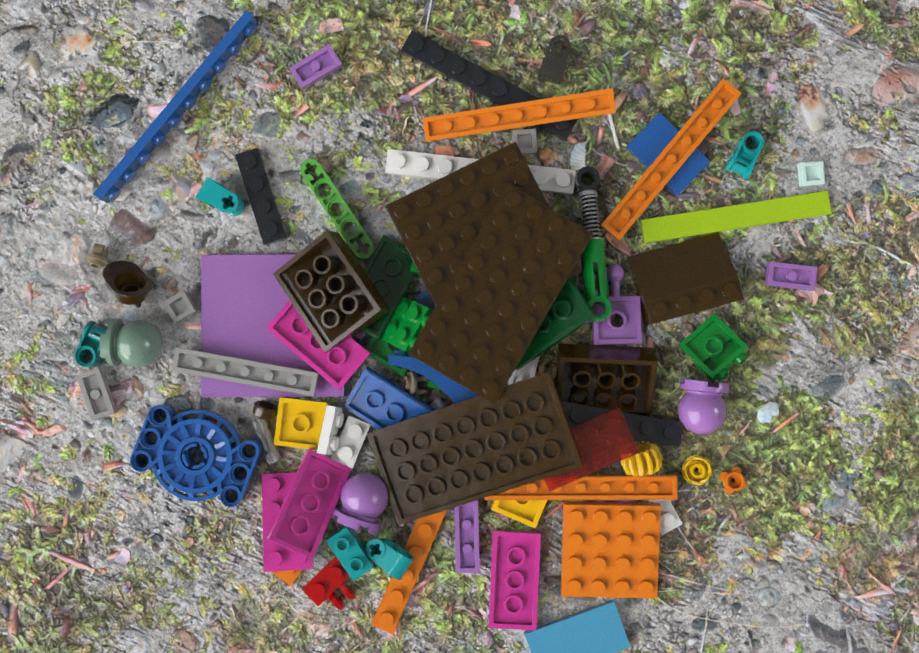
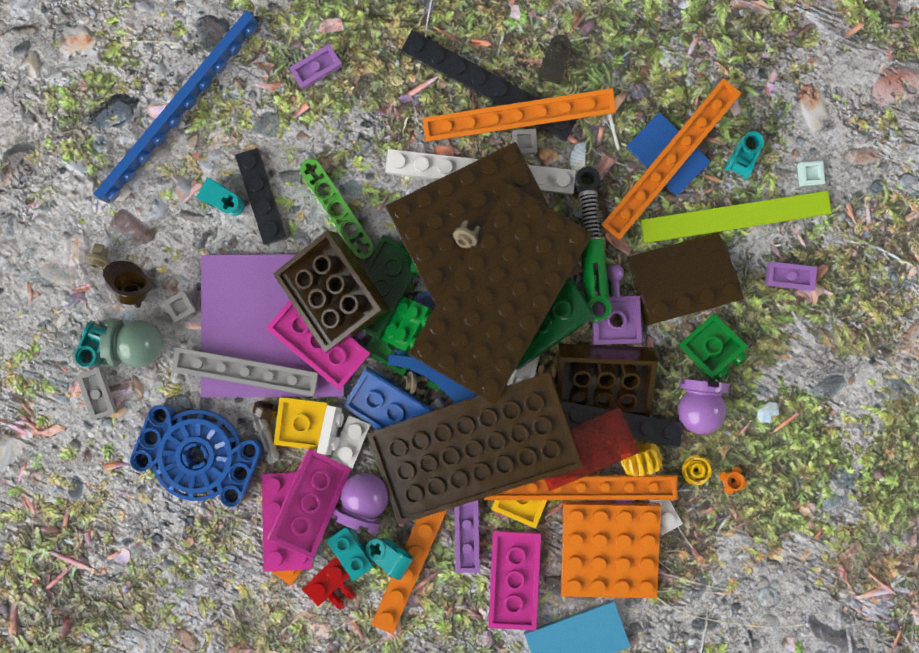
(465, 237): none -> dark tan plate

